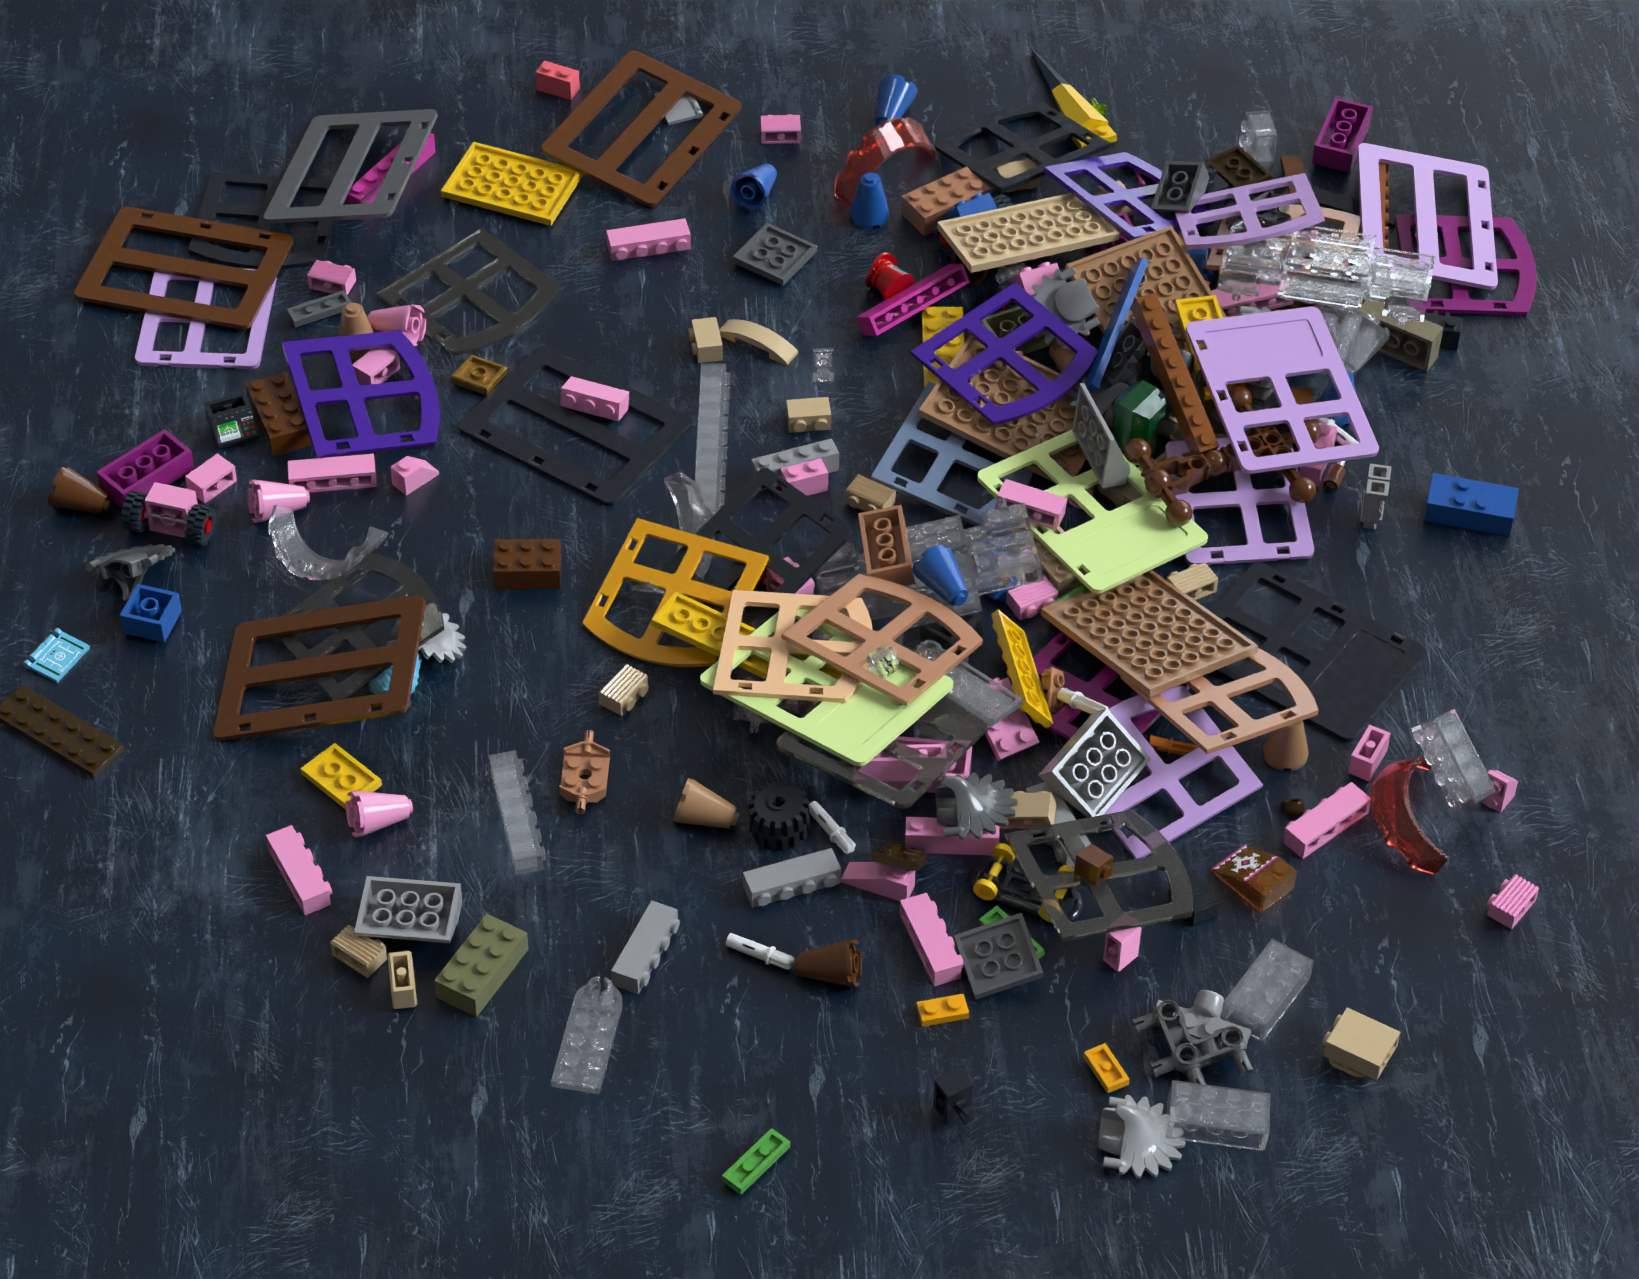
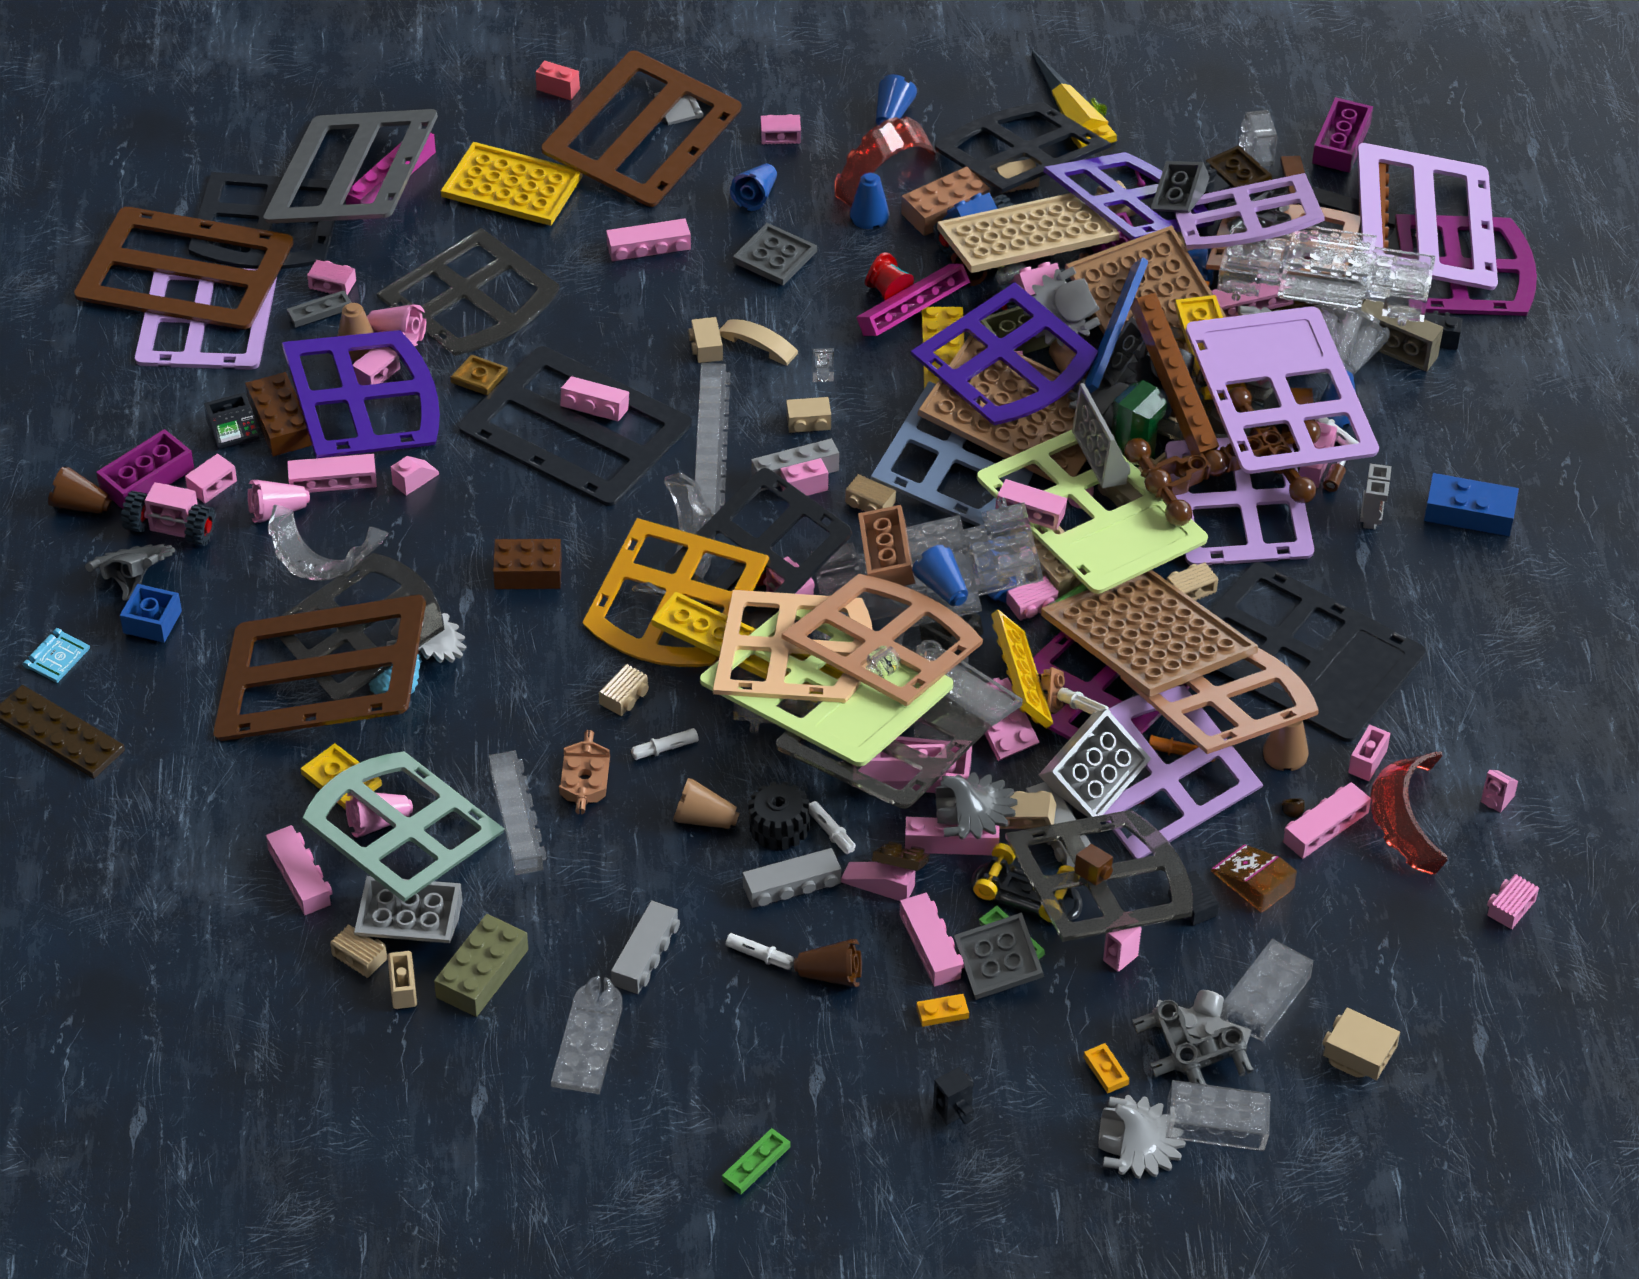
(405, 827): none -> window
(663, 744): none -> white axle
(1453, 760): clear brick -> none

